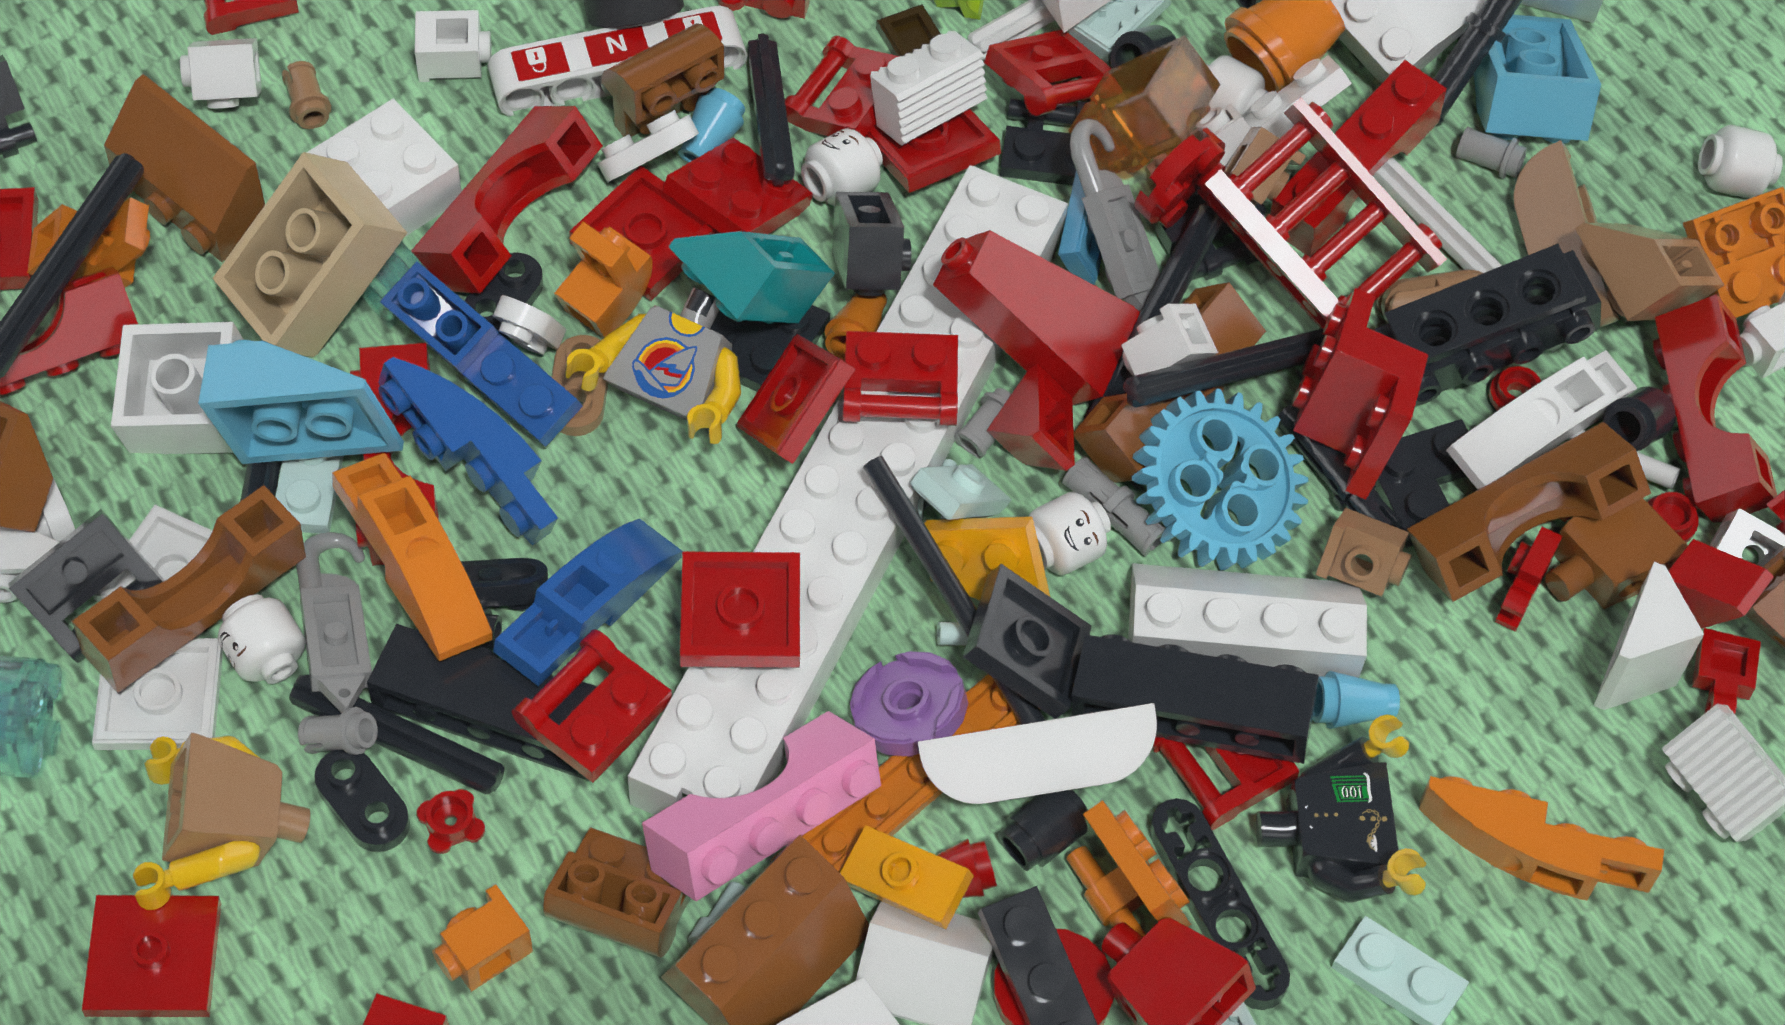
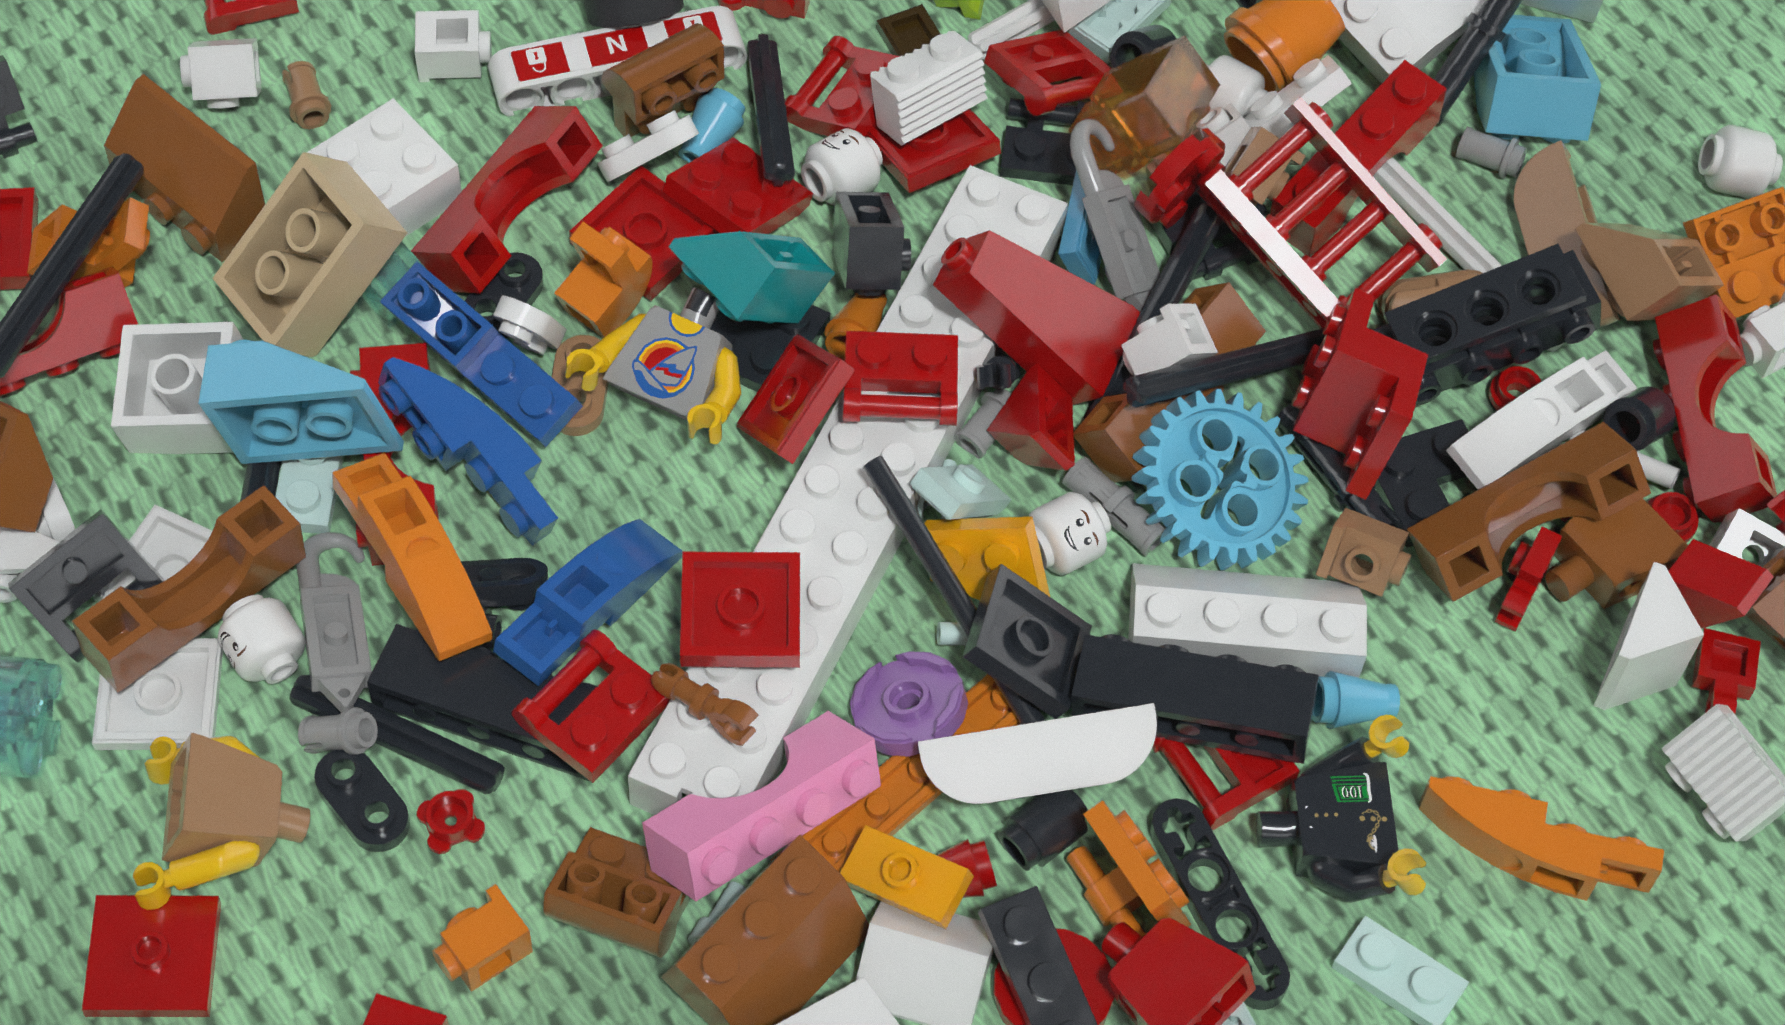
(726, 715): none -> dark orange piece
(998, 372): none -> black piece

